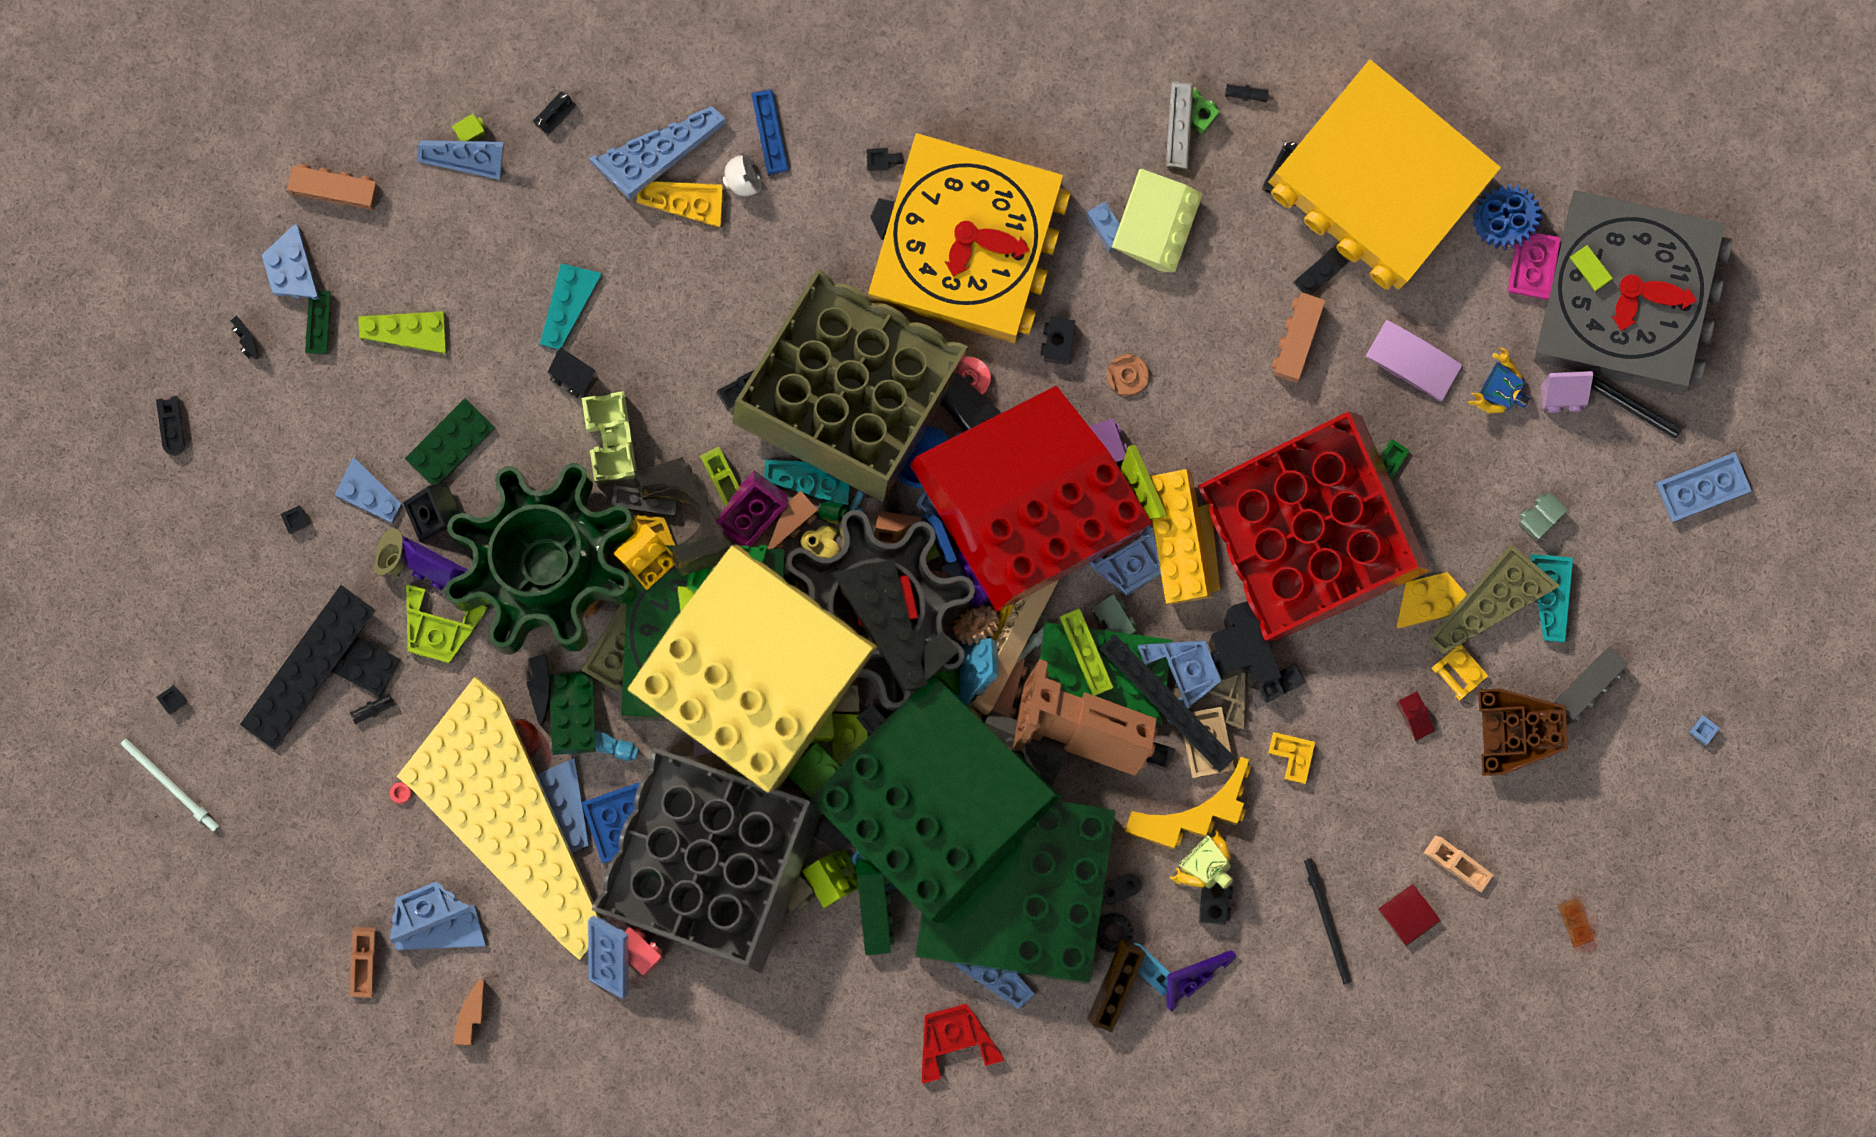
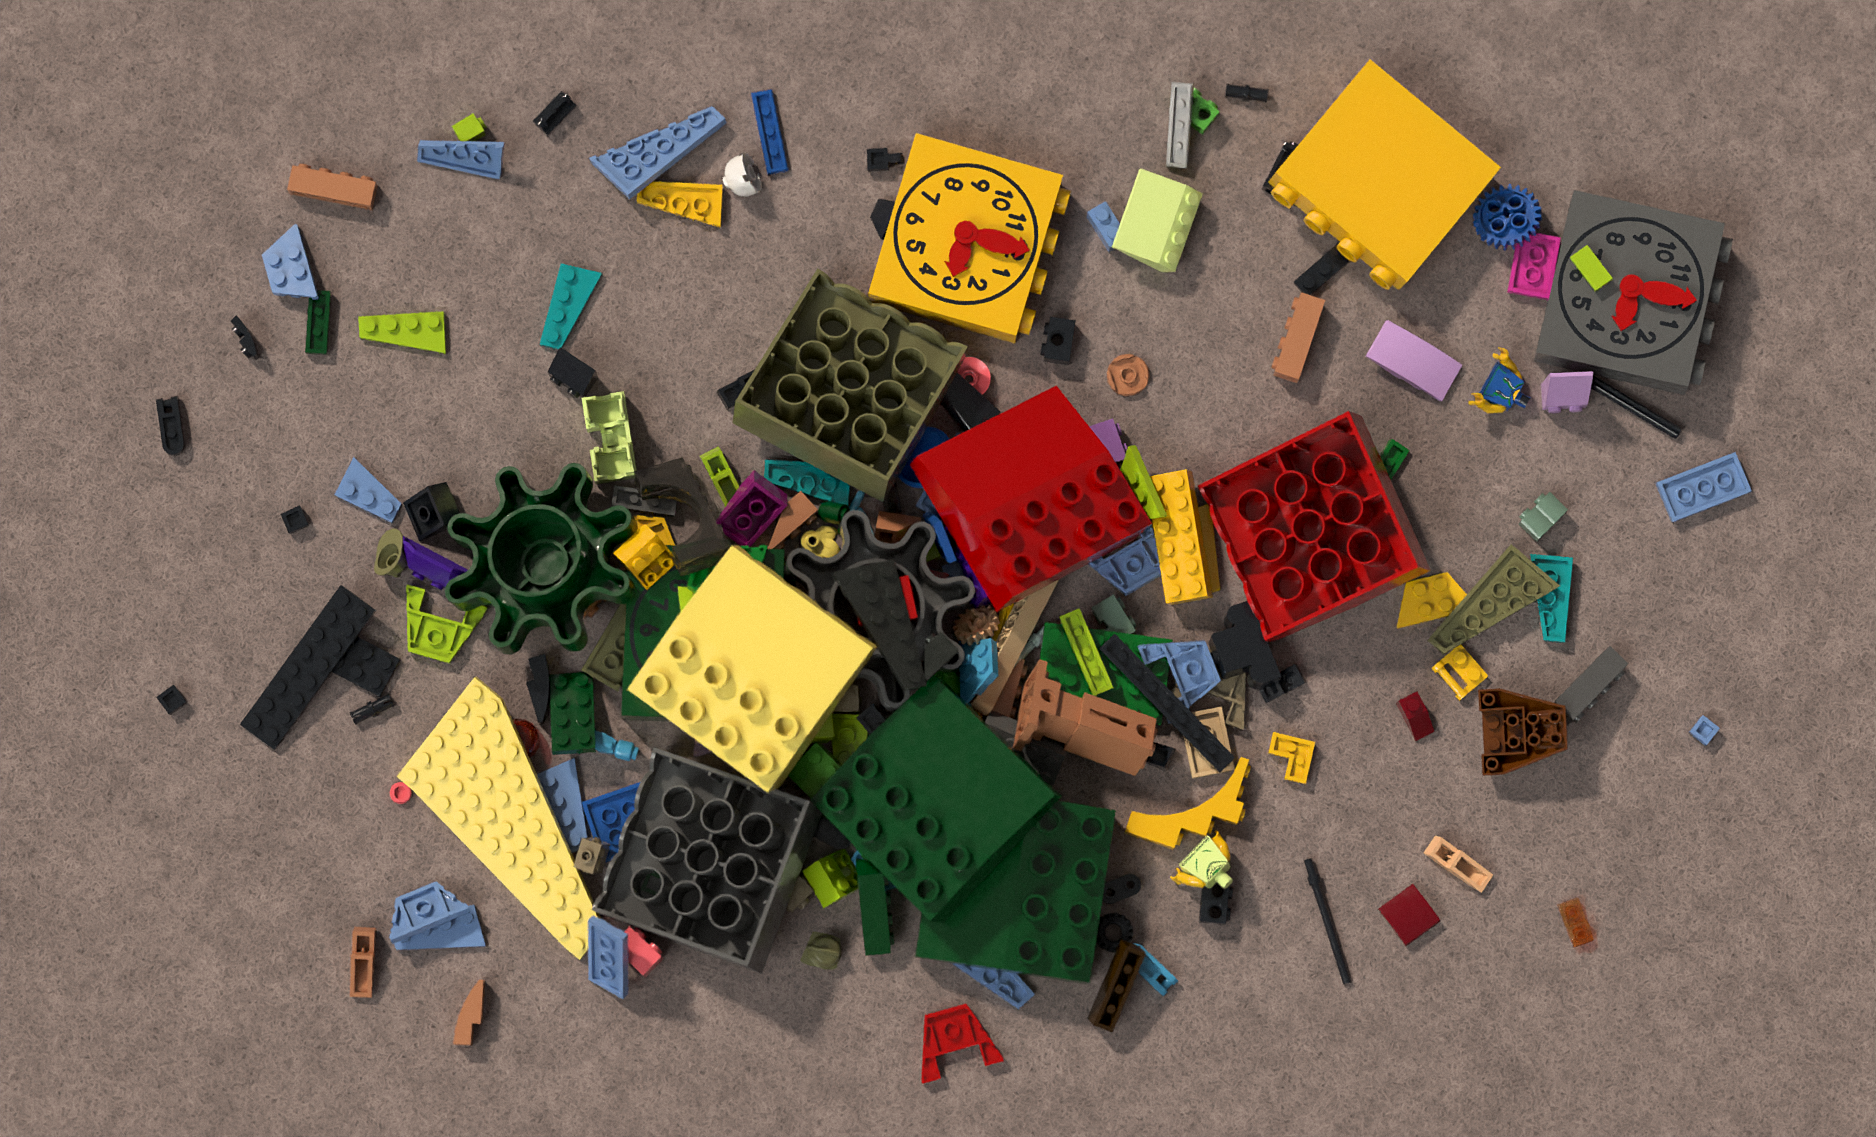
(199, 812): light aqua bar -> none
(450, 443): dark green plate -> none
(592, 855): none -> dark tan head
(822, 951): none -> olive piece
(1189, 979): dark purple wing -> none

